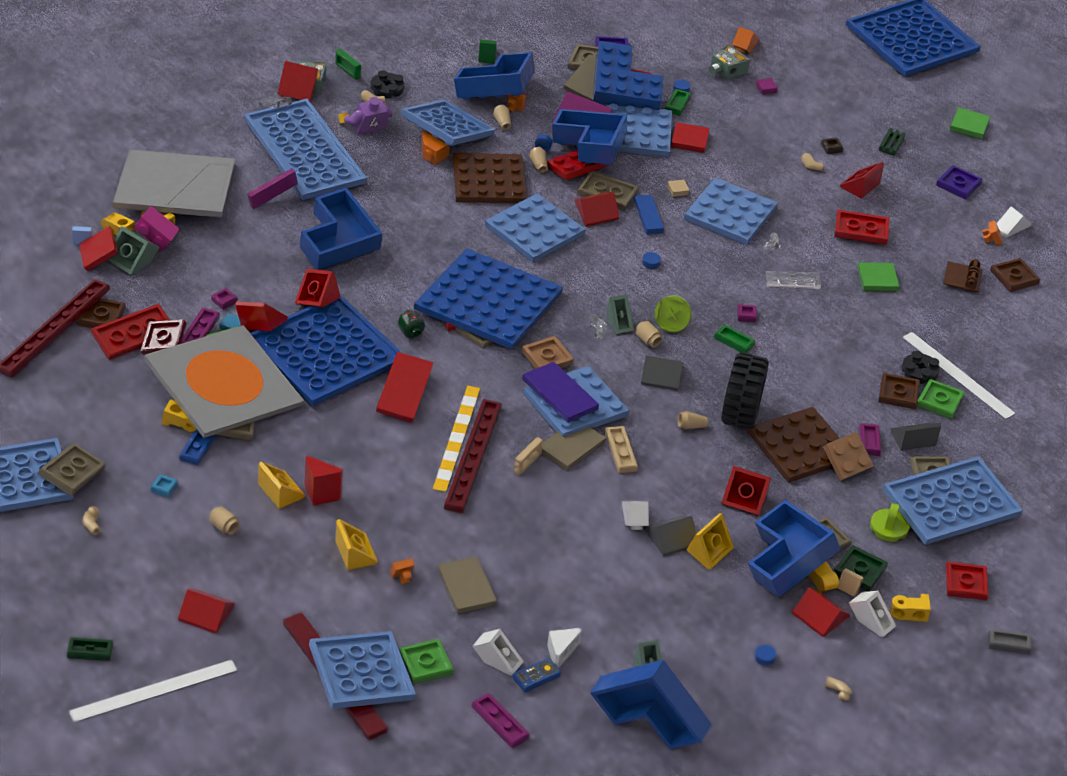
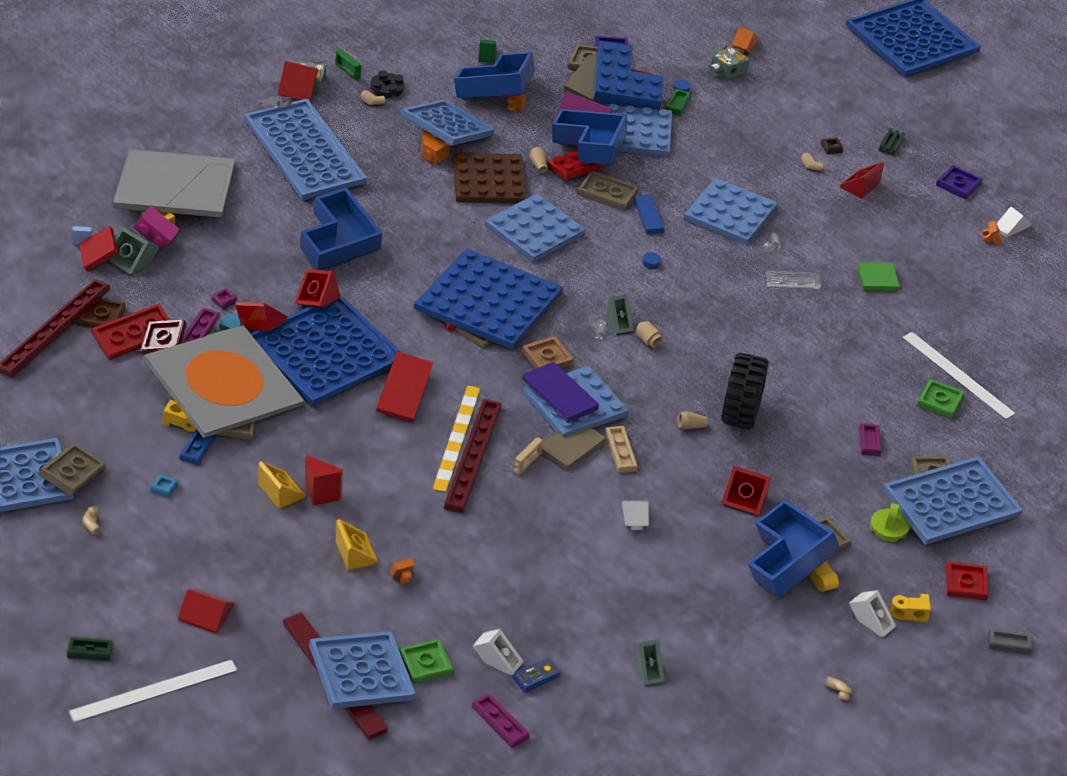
(117, 220): yellow leg -> none
(224, 520): tan brick -> none
(272, 188): magenta tile -> none
(368, 116): medium lavender torso -> none
(411, 324): dark green head -> none
(467, 585): dark tan tile -> none
(502, 115): tan cone -> none
(544, 142): blue tile -> none
(562, 644): white slope -> none
(598, 208): red slope -> none
(658, 696): blue piece -> none
(662, 373): dark grey slope -> none
(672, 534): dark grey slope -> none
(673, 313): lime tile -> none
(678, 188): tan tile -> none
(690, 137): red tile -> none
(711, 542): yellow slope -> none
(734, 339): green tile -> none
(747, 313): magenta tile -> none
(765, 654): blue tile -> none
(766, 86): magenta tile -> none
(796, 443): reddish brown plate -> none
(819, 612): red slope -> none
(848, 456): medium nougat plate -> none
(850, 582): tan tile -> none
(862, 227): red plate -> none
(862, 564): dark green plate -> none
(899, 391): reddish brown tile -> none
(916, 435): dark grey slope -> none
(929, 366): black plate -> none
(963, 275): reddish brown hinge -> none
(970, 123): bright green tile -> none
(1015, 275): reddish brown tile -> none

